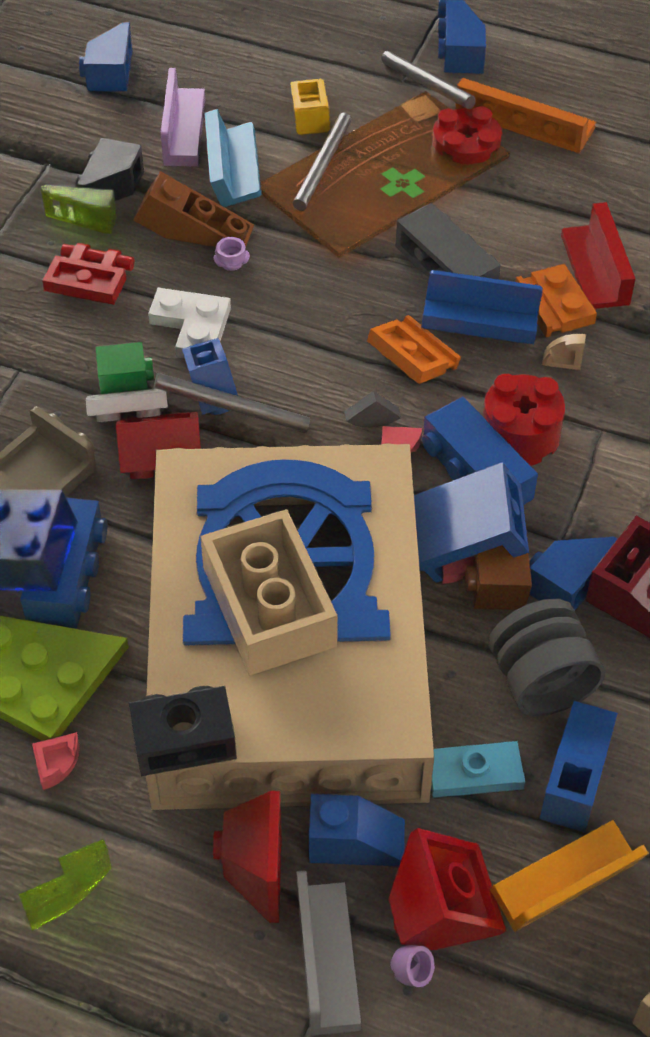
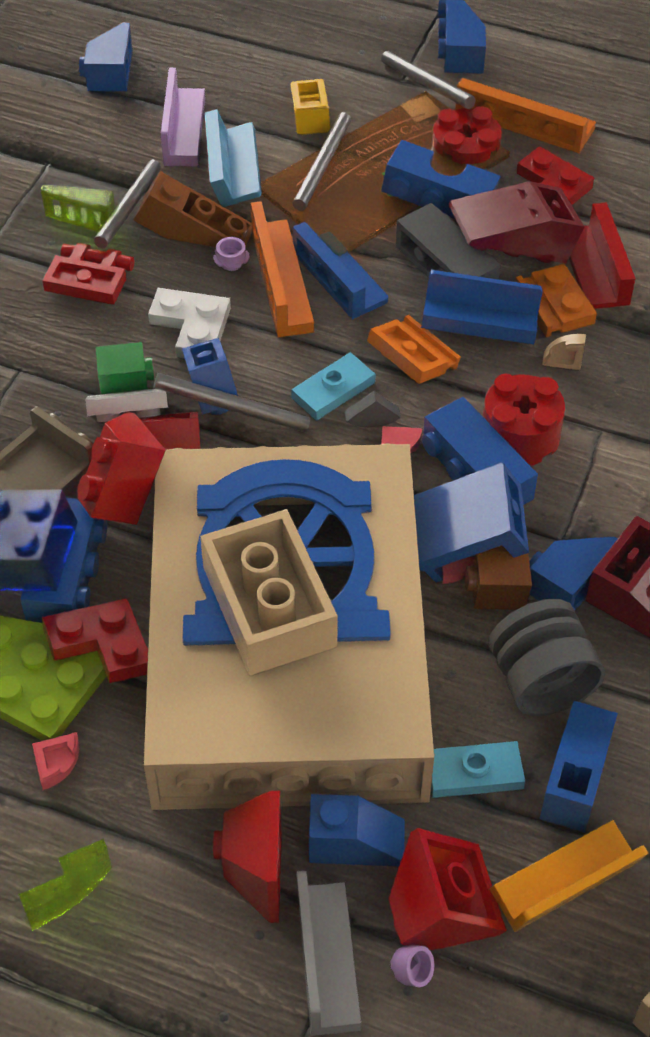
(100, 628): none -> red plate
(113, 167): slope -> none
(120, 470): none -> red slope
(127, 204): none -> flat silver bar
(165, 749): black brick -> none
(281, 275): none -> orange fence
(333, 386): none -> medium azure plate
(338, 274): none -> blue panel
(414, 180): none -> blue arch
(520, 221): none -> dark red slope
(549, 169): none -> red plate

